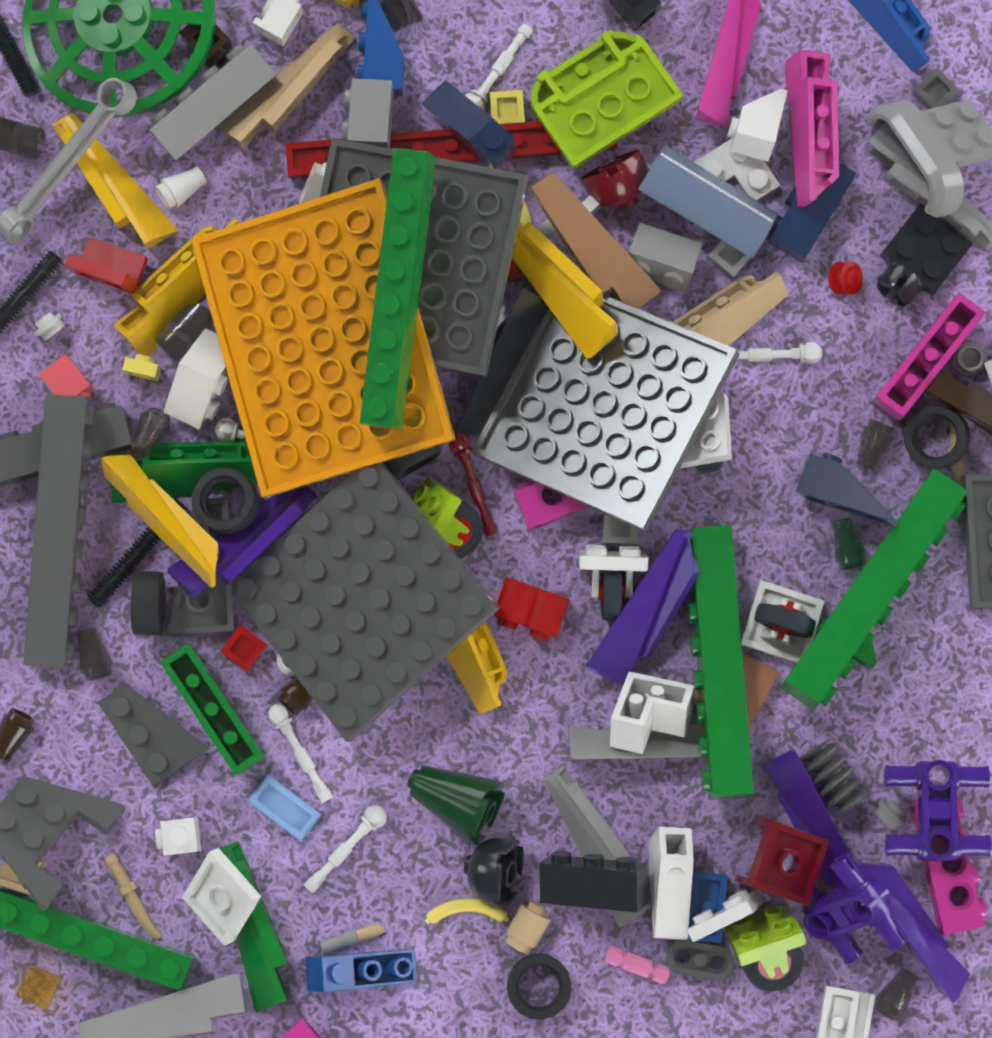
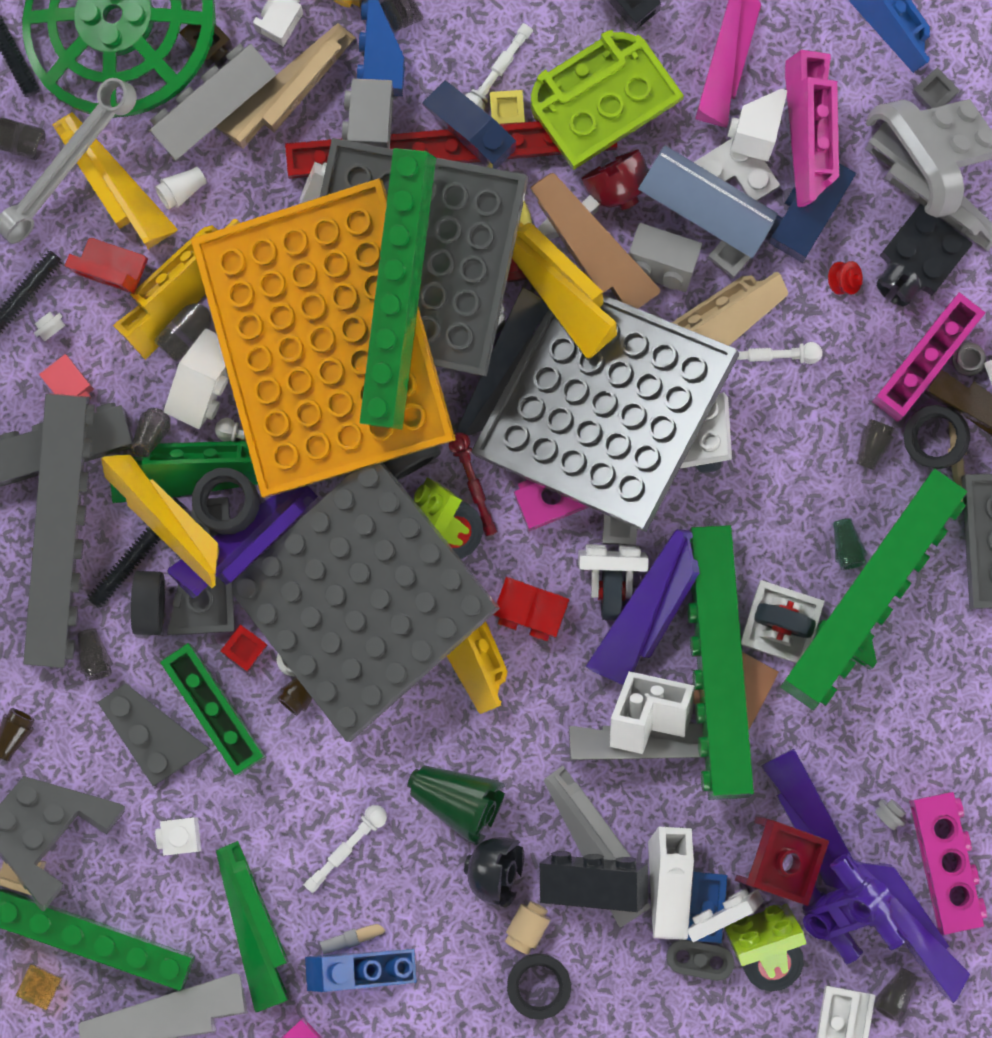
(127, 890): tan piece -> none
(142, 367): light yellow plate -> none
(221, 896): white plate -> none
(278, 715): white piece -> none
(284, 807): light blue tile -> none
(466, 905): light yellow piece -> none
(637, 964): bright pink axle -> none
(833, 776): dark grey piece -> none
(834, 486): dark blue slope -> none
(937, 810): dark purple piece -> none

